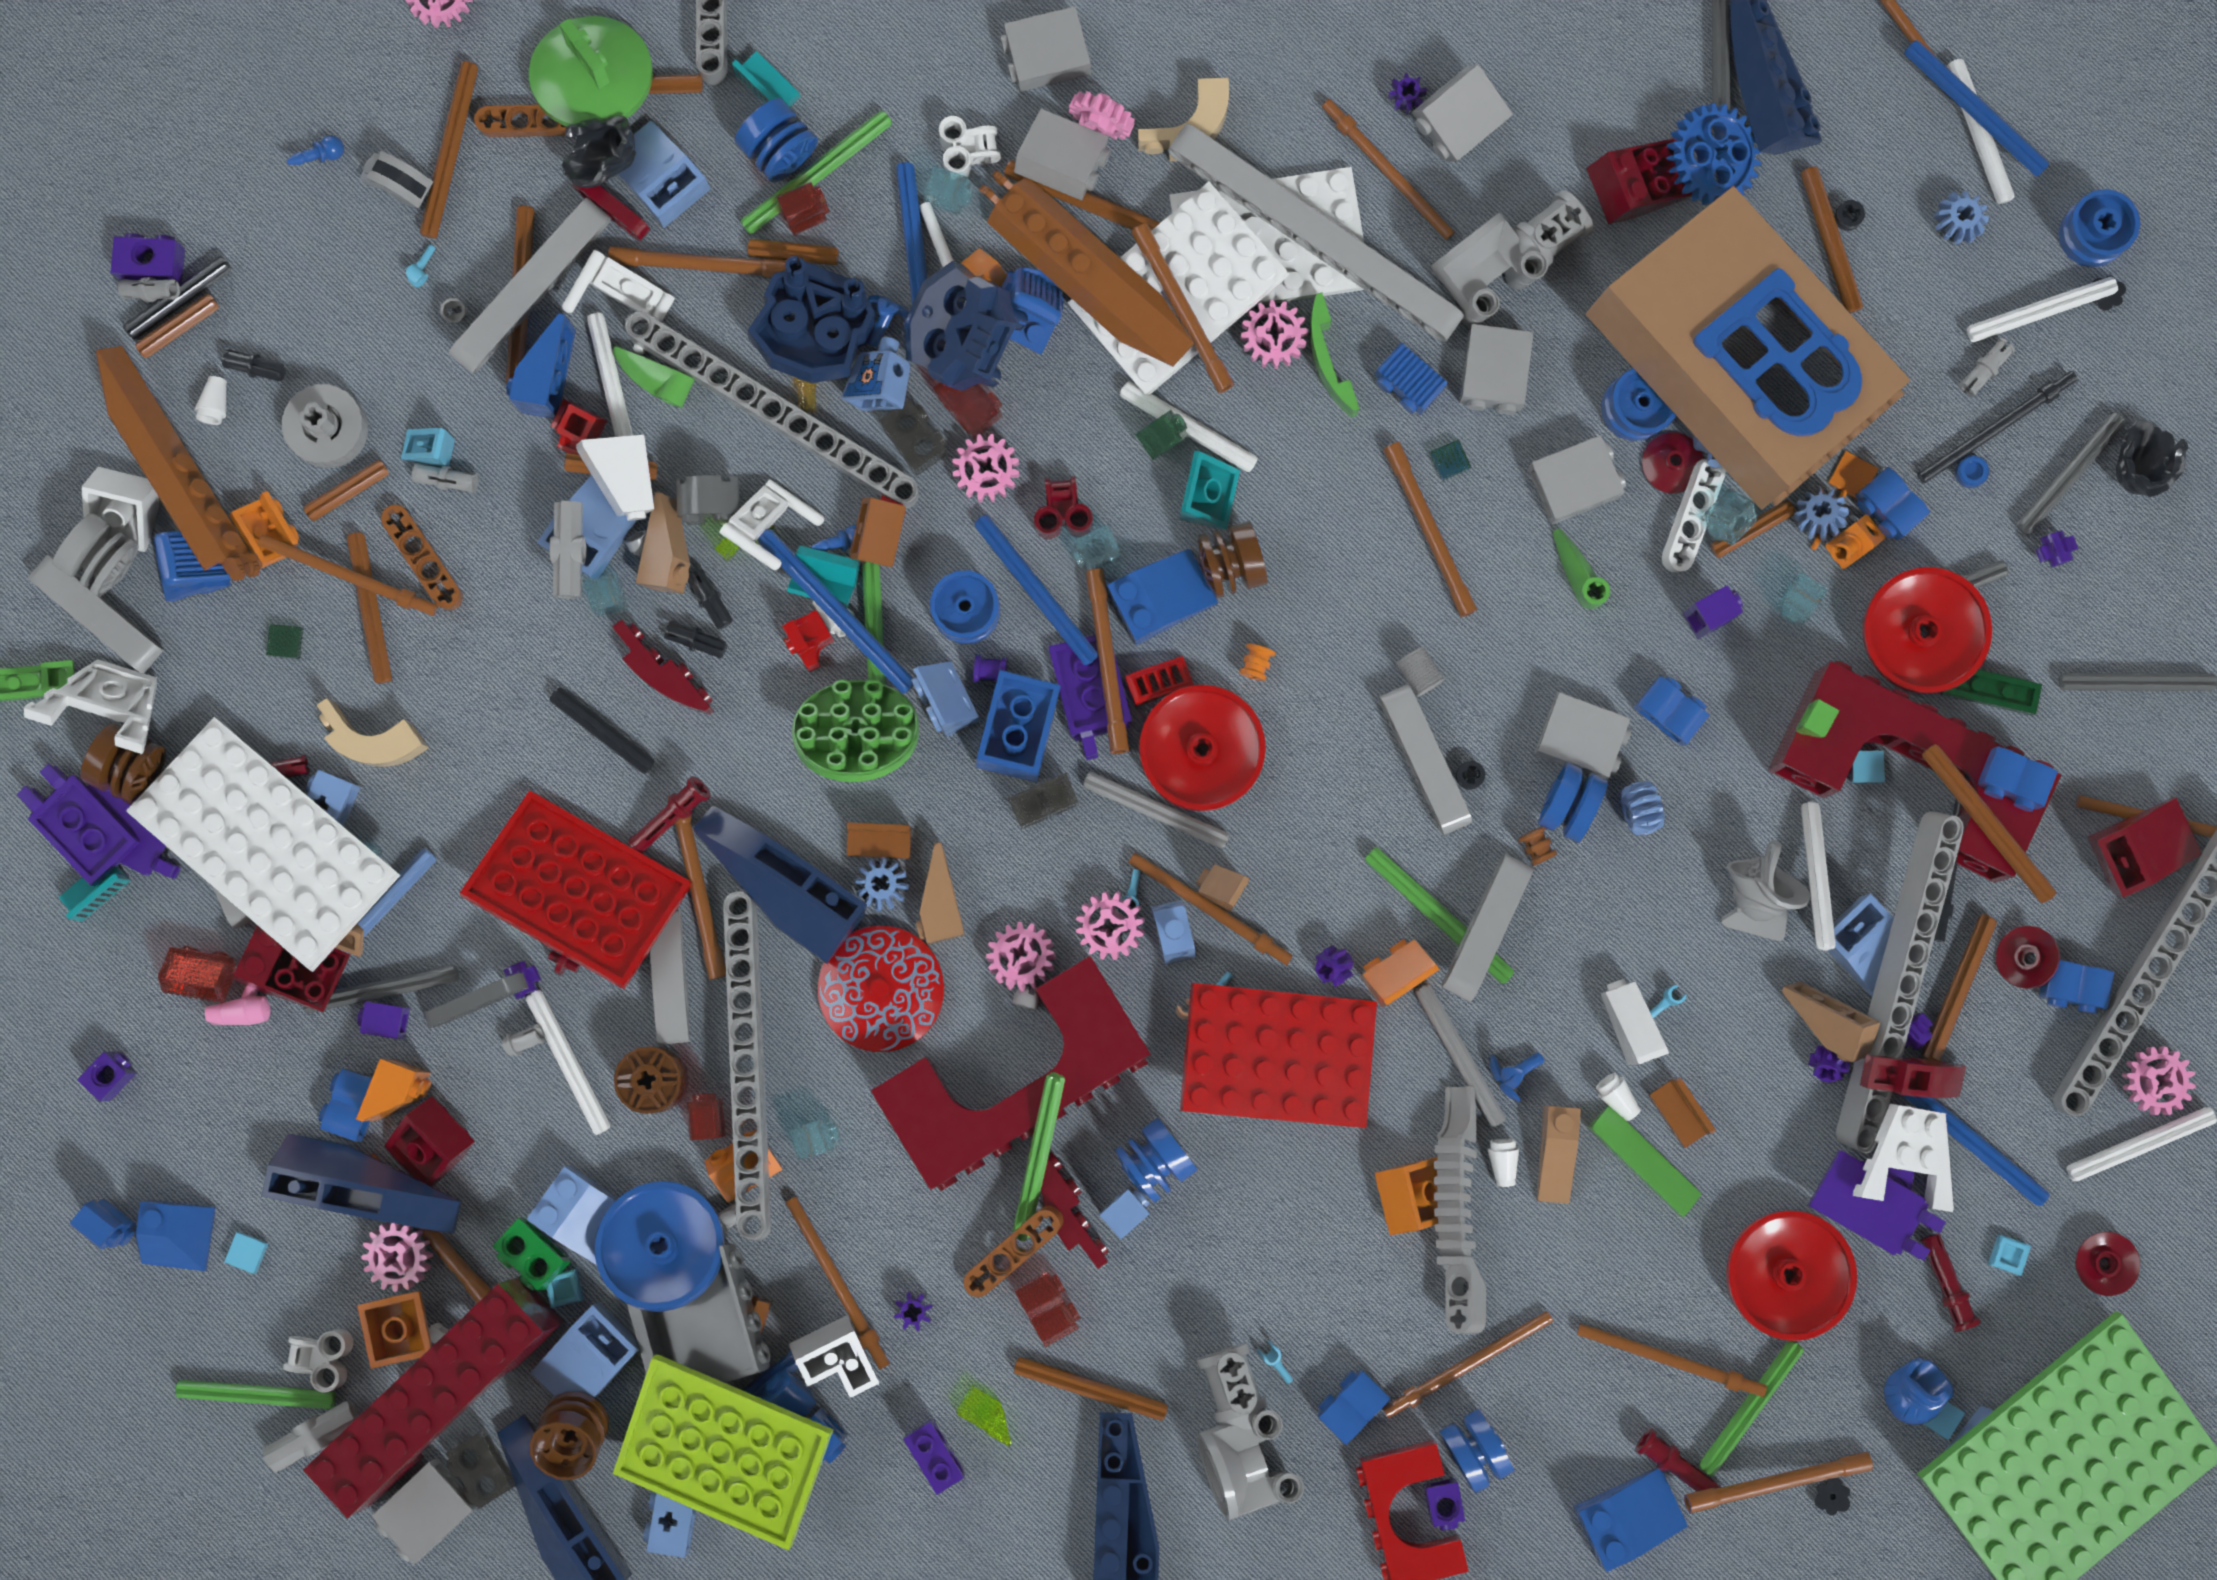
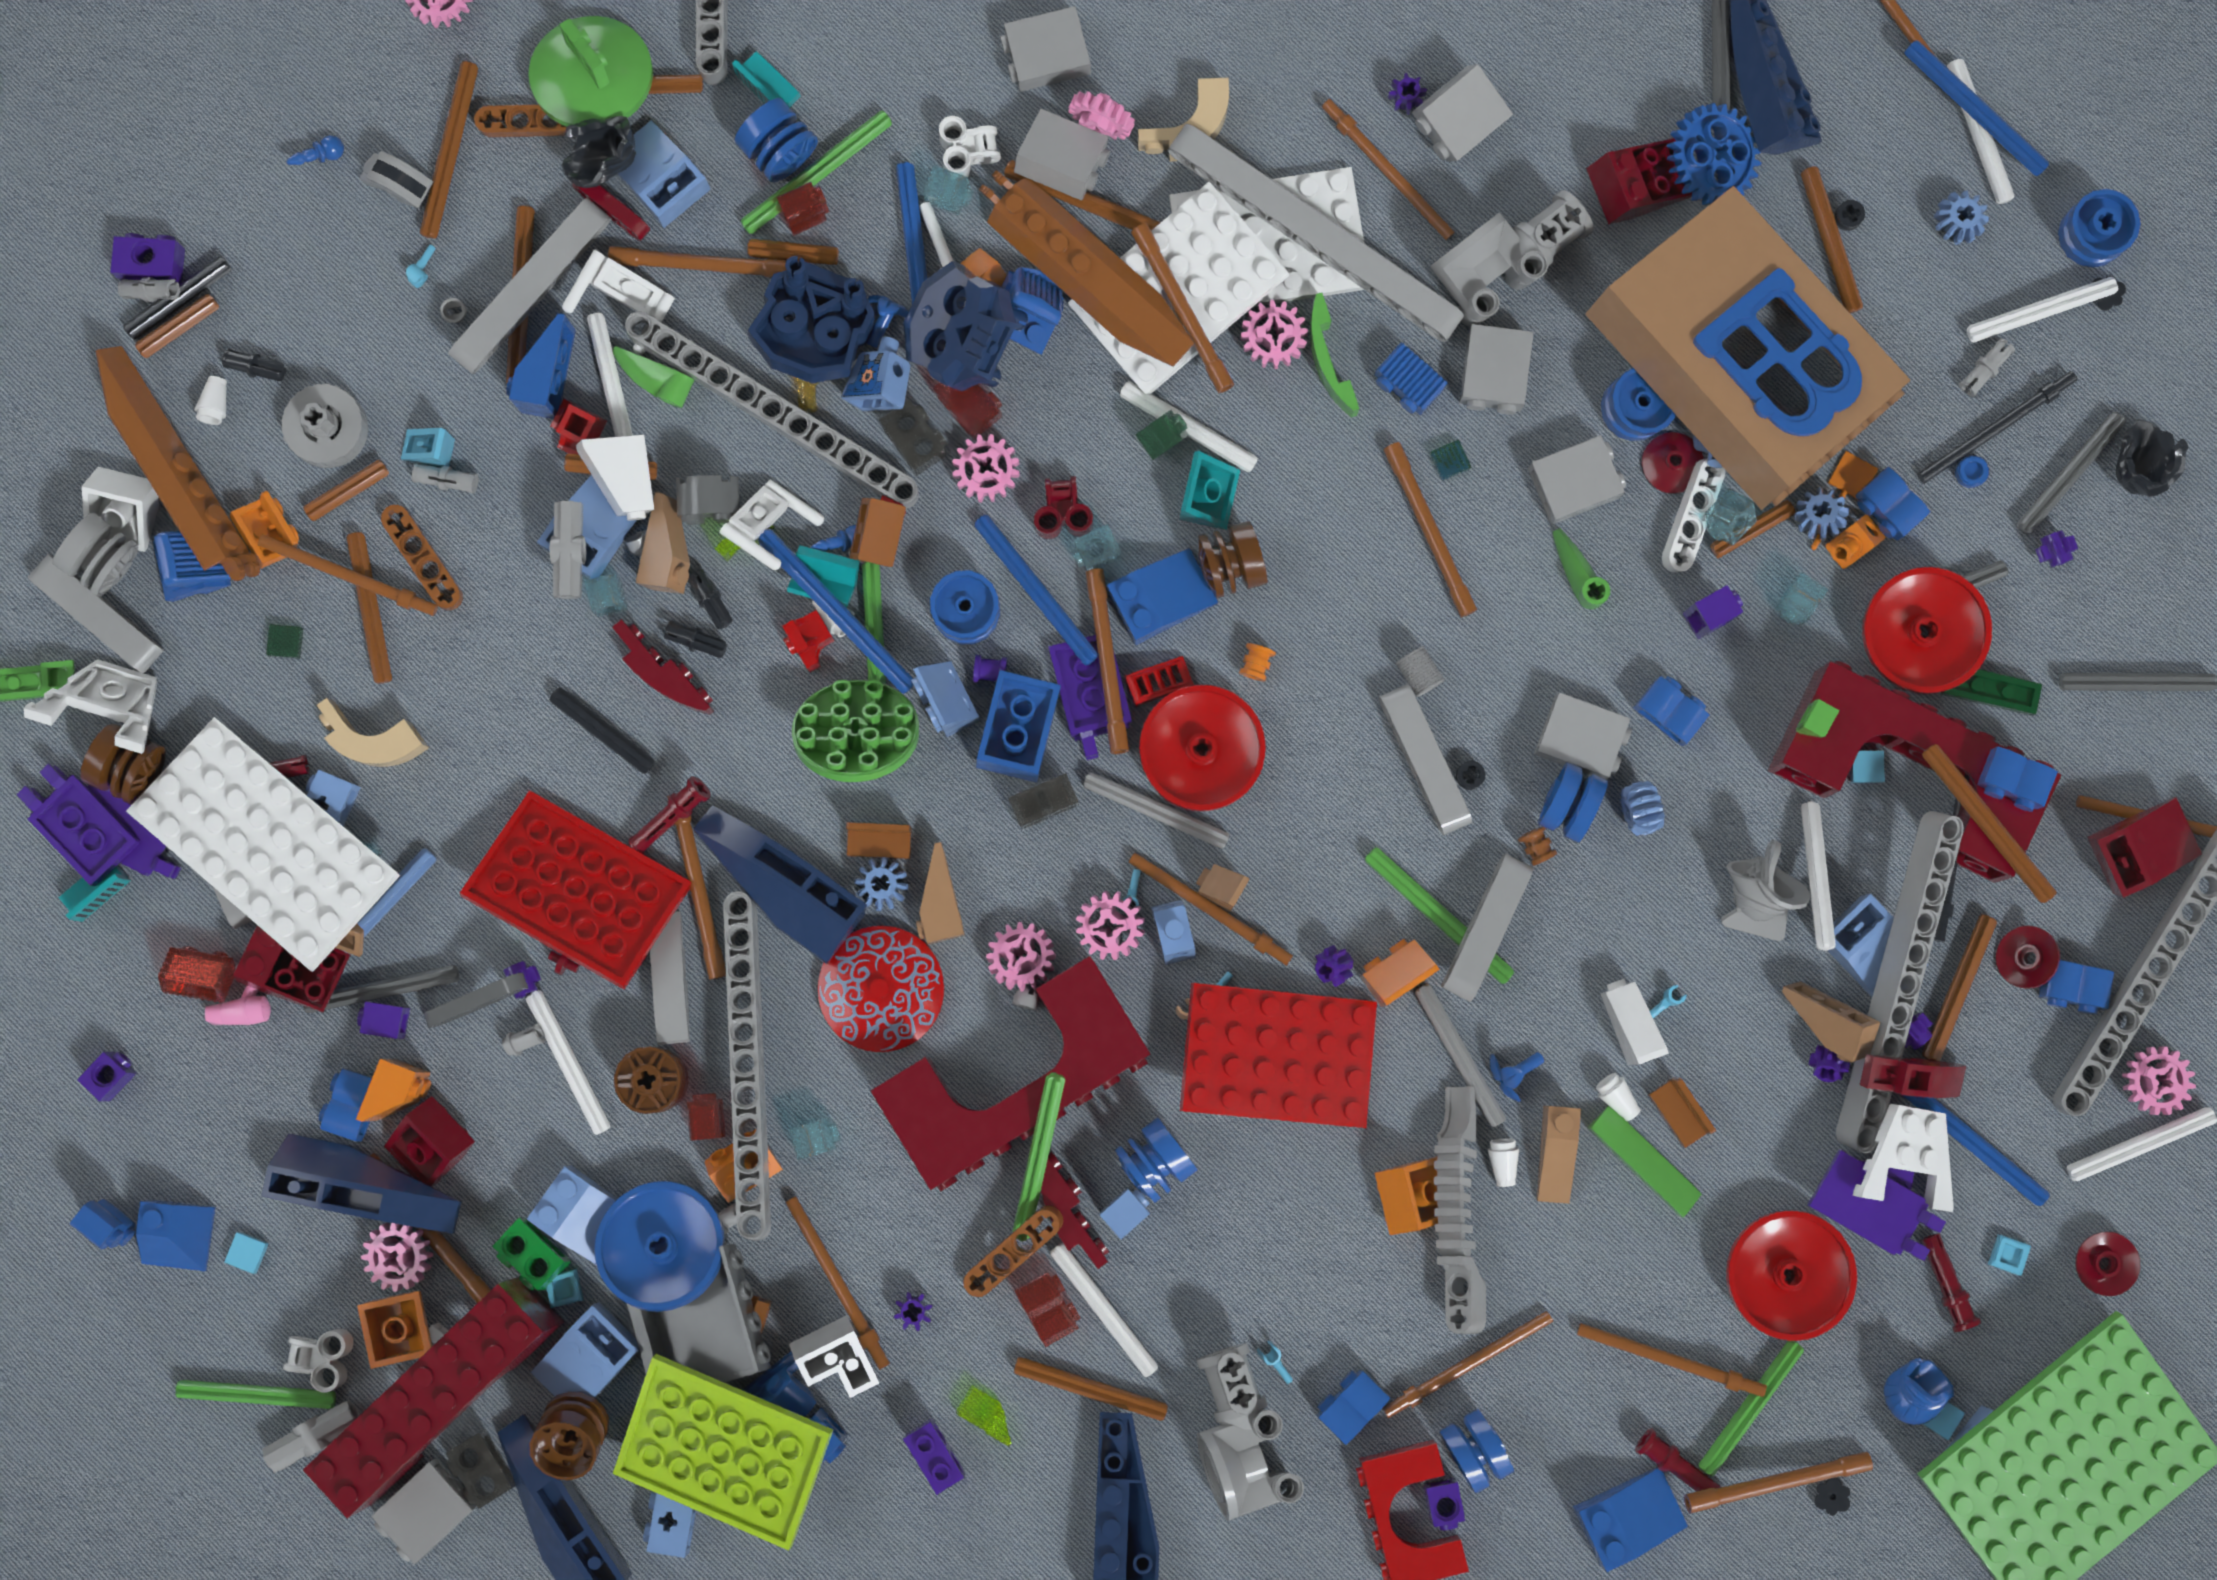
(1104, 1310): none -> white axle

